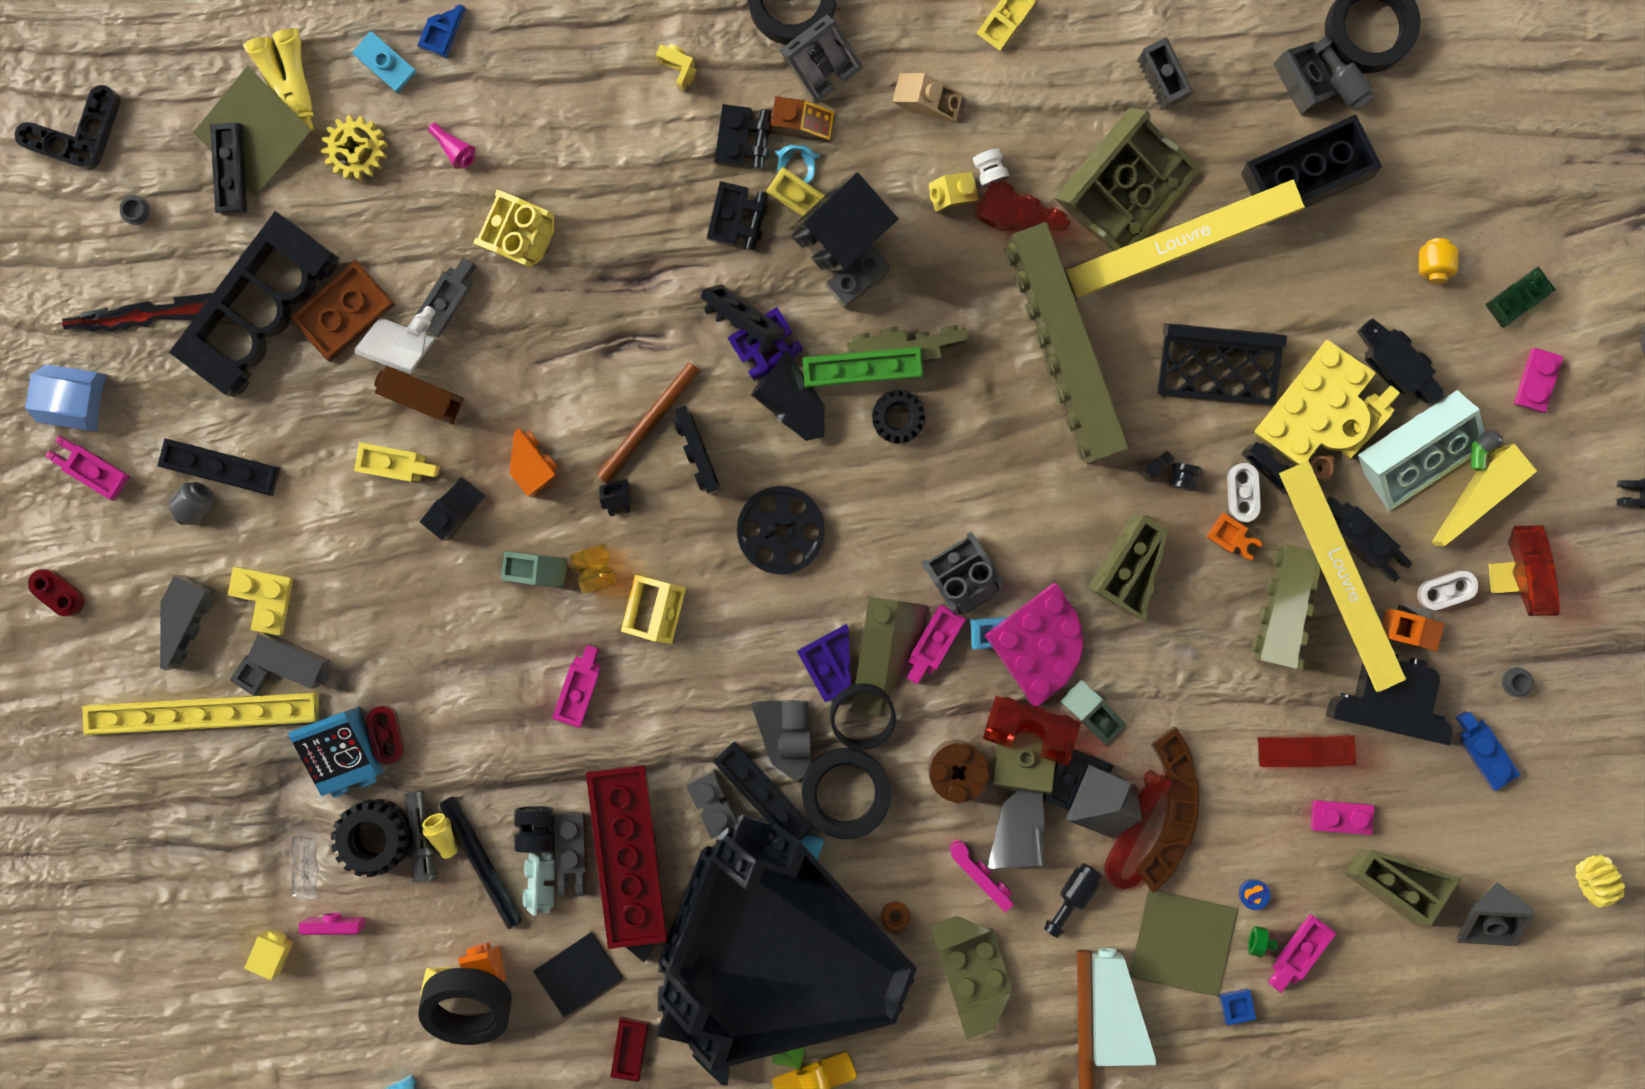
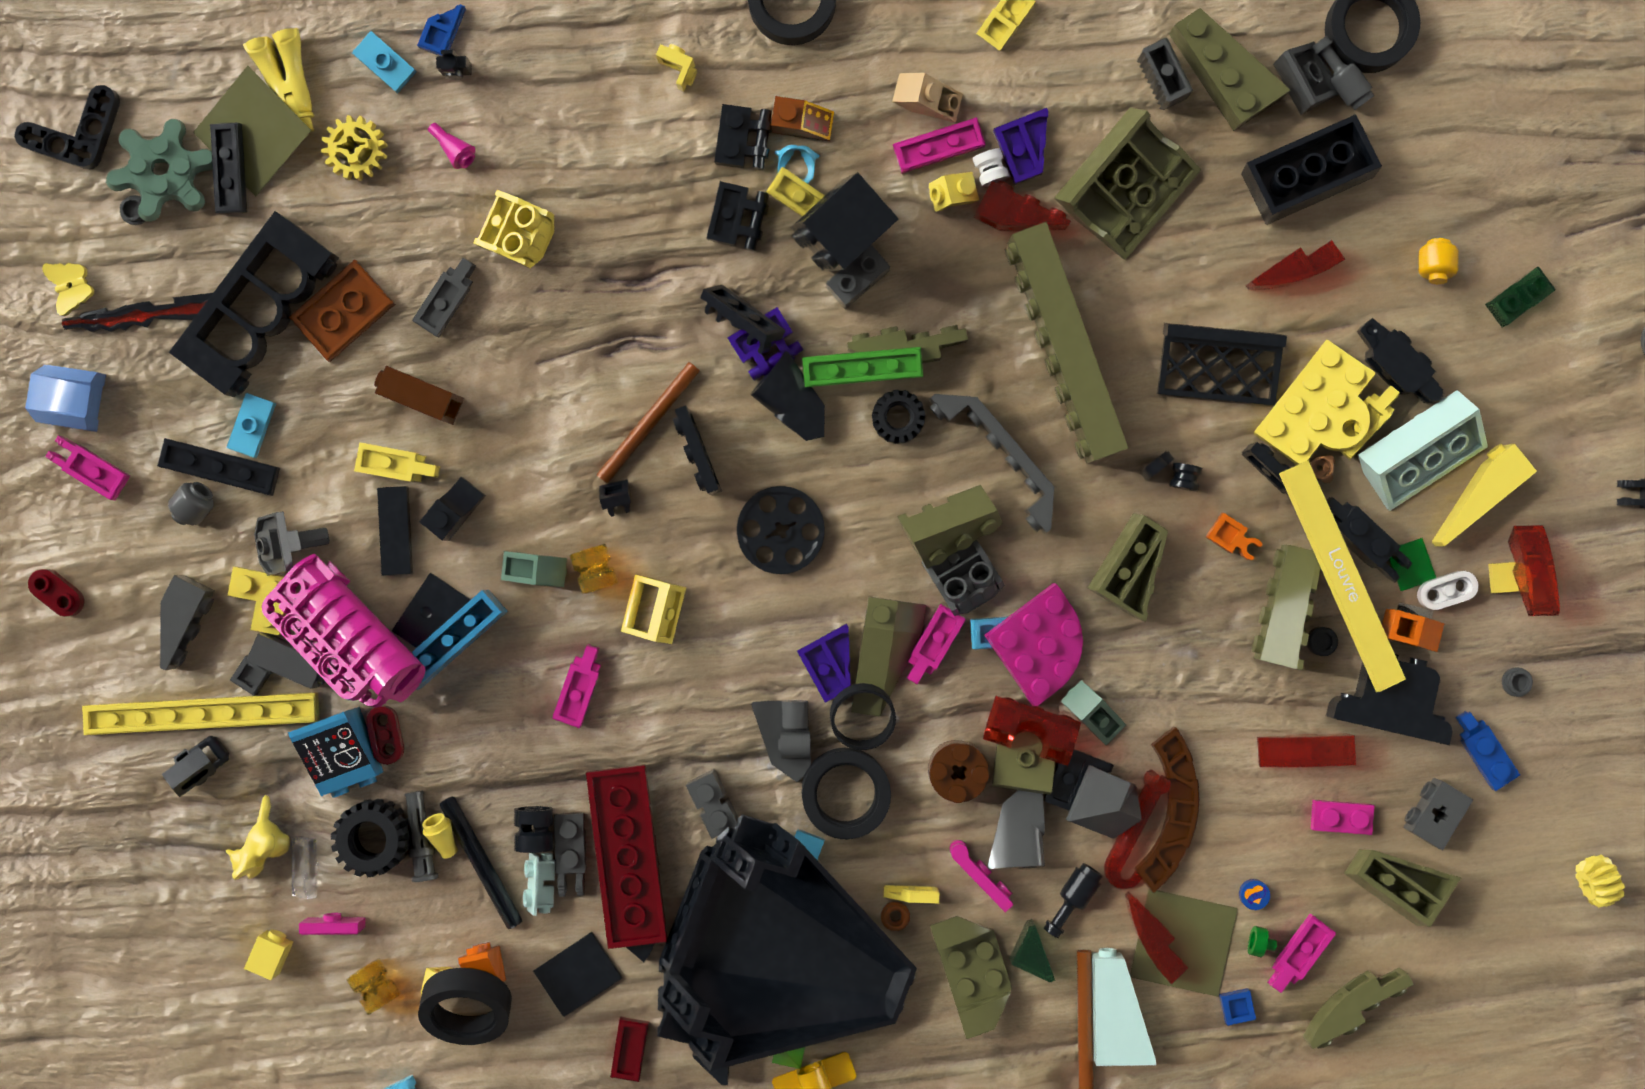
(63, 276): none -> light yellow animal
(158, 189): none -> sand green plate
(194, 766): none -> black piece
(251, 425): none -> medium azure plate
(262, 842): none -> light yellow animal
(276, 543): none -> dark grey piece
(343, 631): none -> dark pink piece
(373, 986): none -> clear yellow wheel
(395, 530): none -> black tile
(396, 344): white plate -> none
(429, 610): none -> black piece
(453, 66): none -> black plate
(458, 633): none -> dark azure brick
(529, 466): orange slope -> none
(761, 791): black tile -> none
(818, 54): dark grey piece -> none
(912, 894): none -> light yellow tile
(939, 145): none -> dark pink tile
(951, 526): none -> olive wedge
(1024, 145): none -> dark purple wing
(1030, 954): none -> clear green slope
(1041, 510): none -> dark grey slope
(1155, 939): none -> clear red slope
(1185, 239): light yellow tile -> none
(1226, 69): none -> olive wedge
(1247, 492): white plate -> none
(1298, 268): none -> clear red slope
(1322, 641): none -> black tile
(1343, 1009): none -> olive slope
(1421, 567): none -> green sticker
(1451, 808): none -> dark grey brick
(1483, 446): arm -> none
(1497, 919): dark grey slope -> none
(1538, 380): dark pink plate -> none

